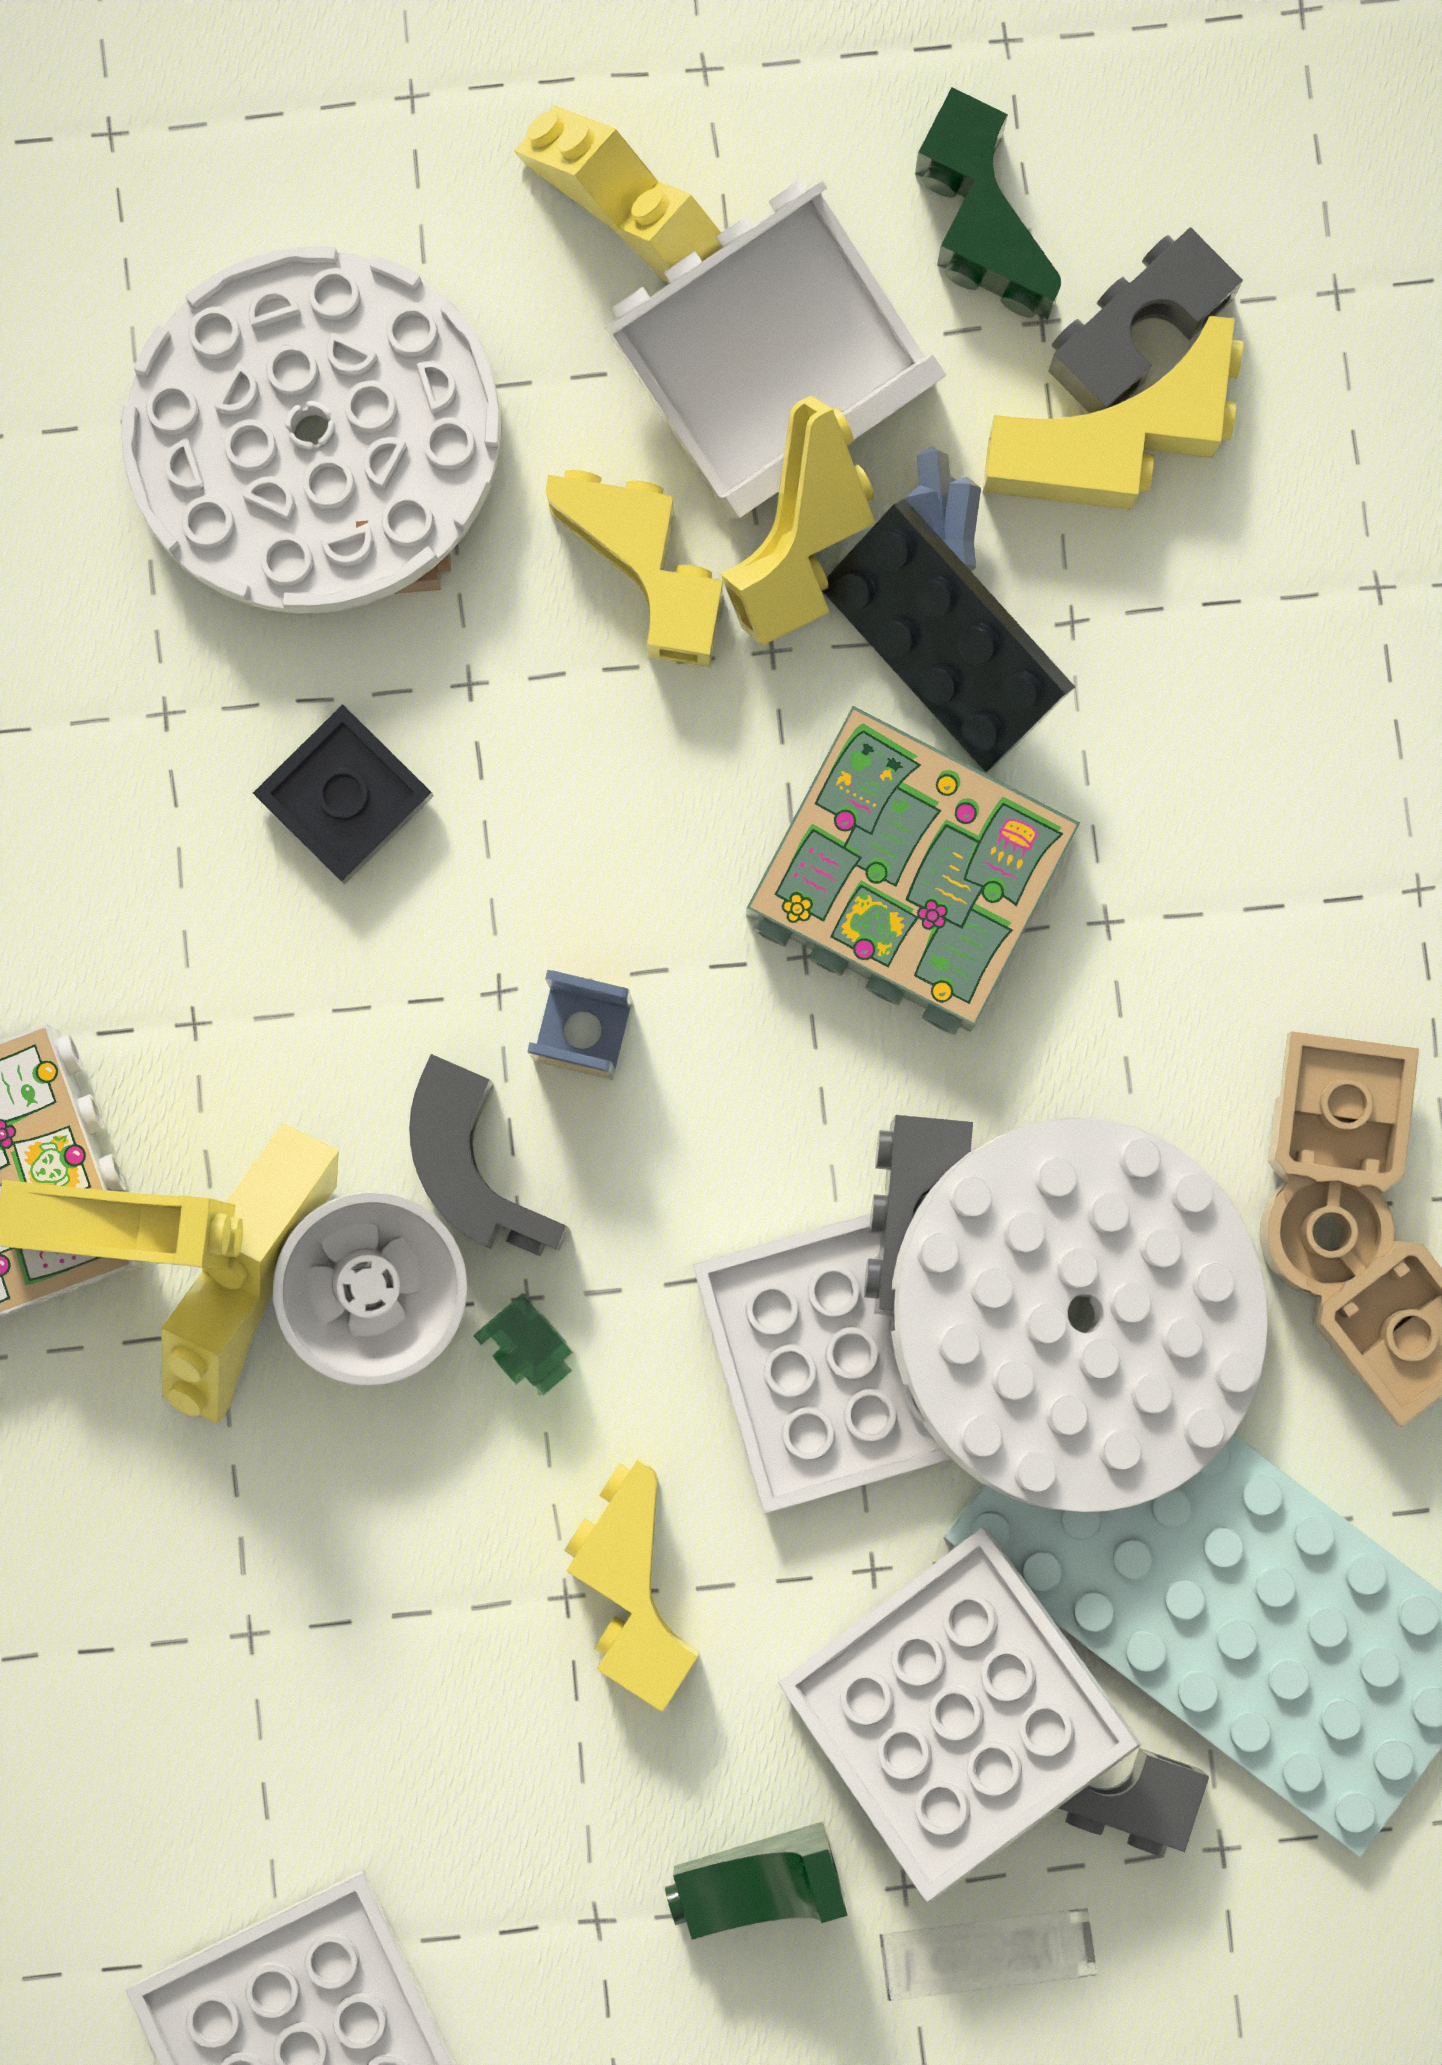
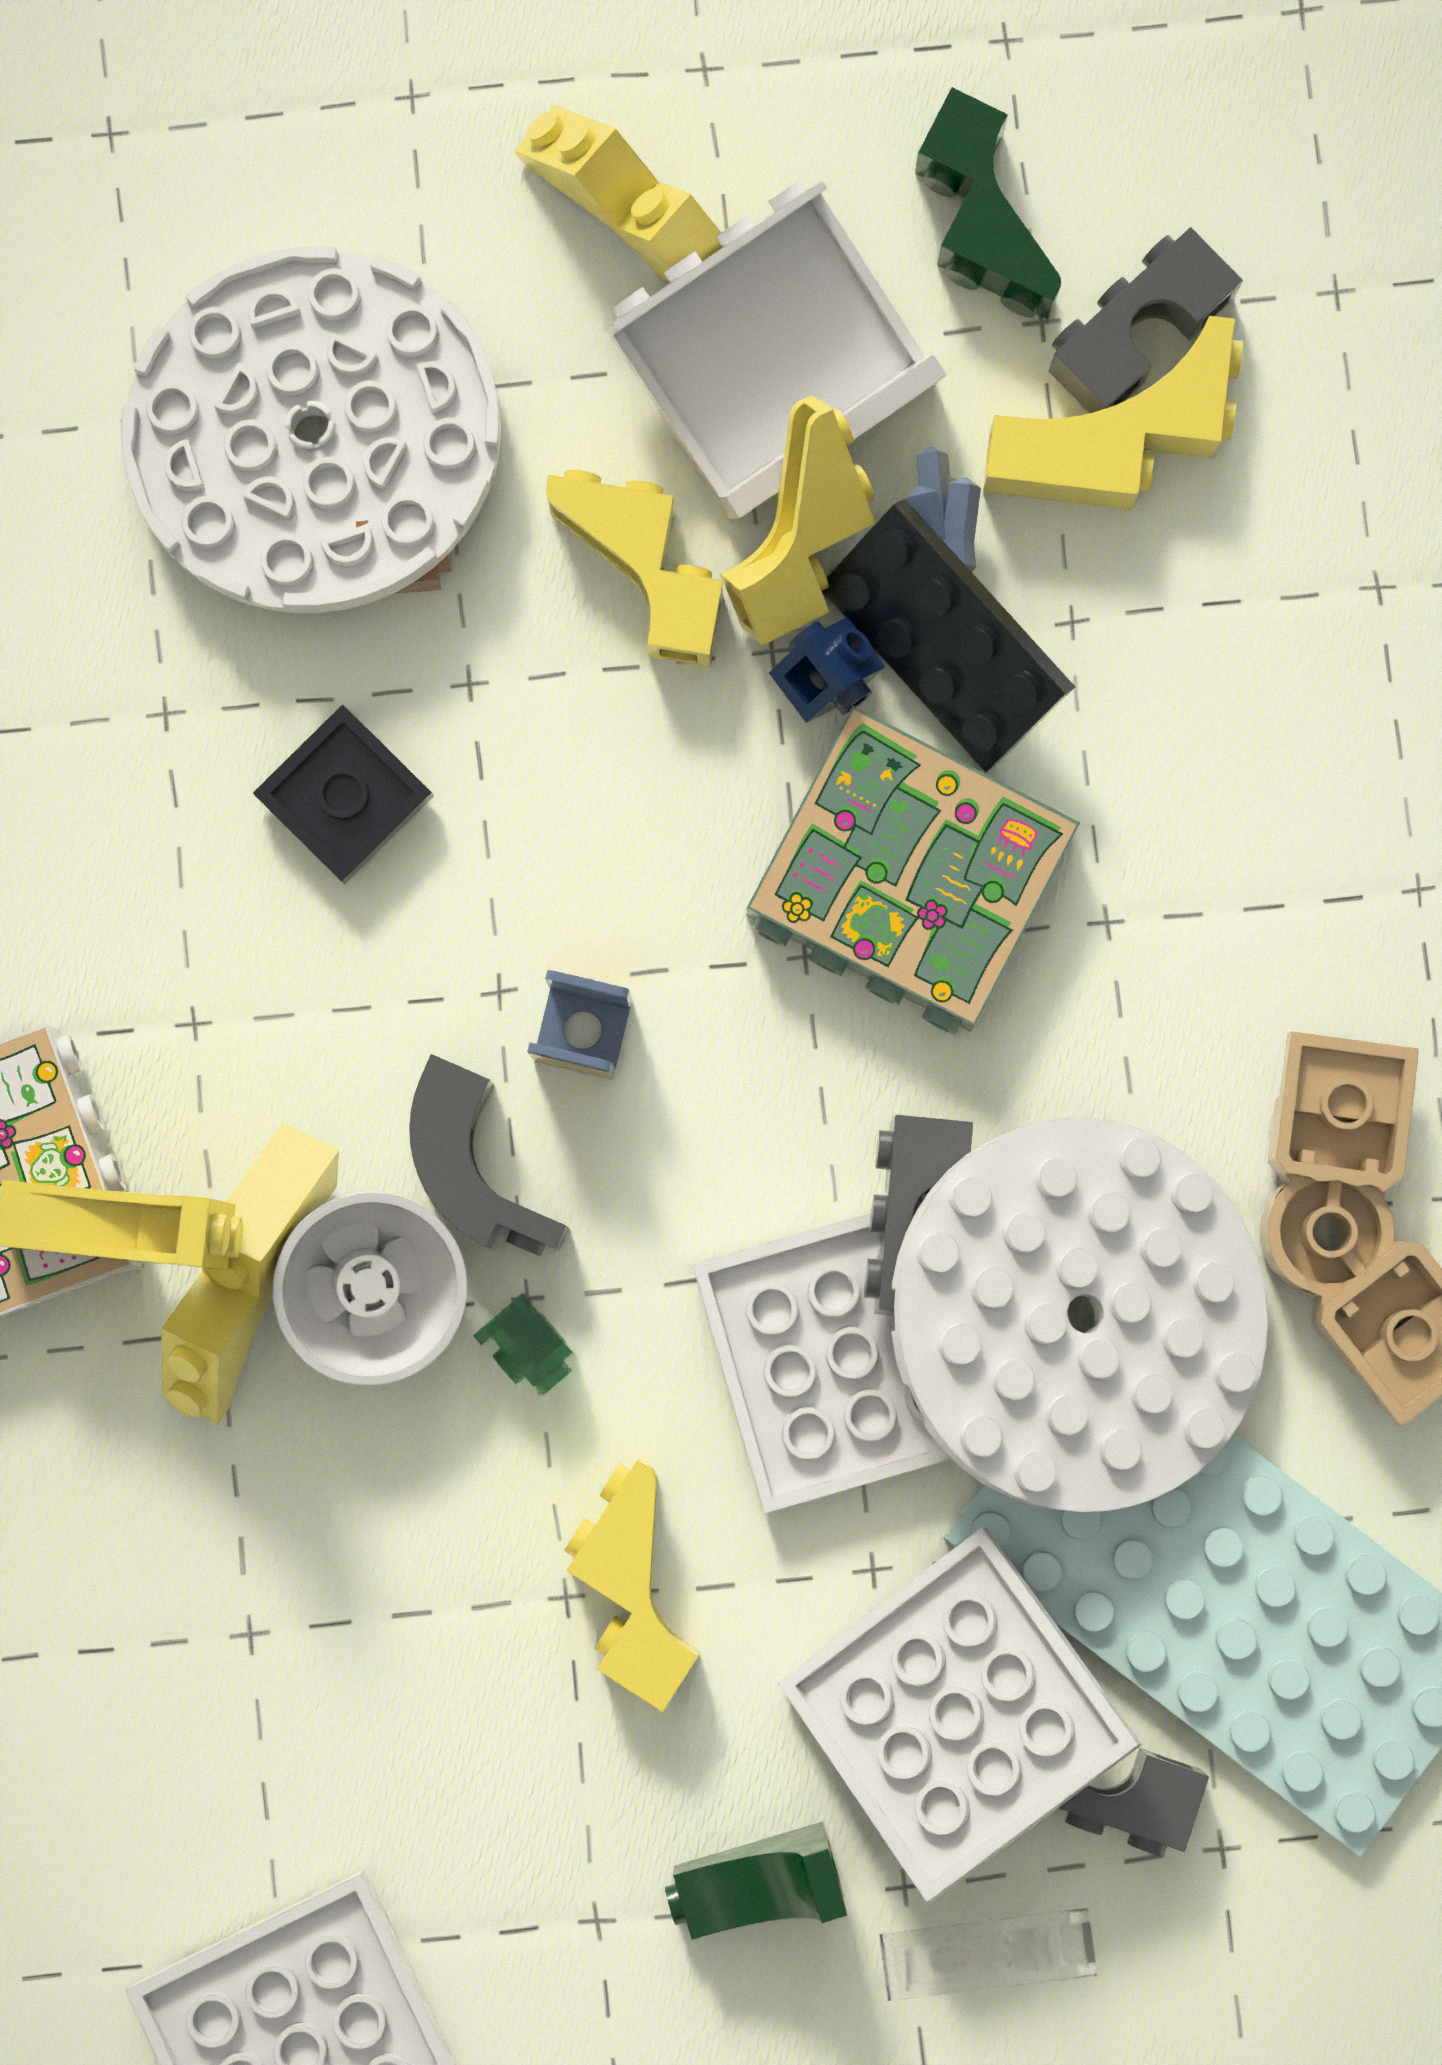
(827, 669): none -> dark blue brick

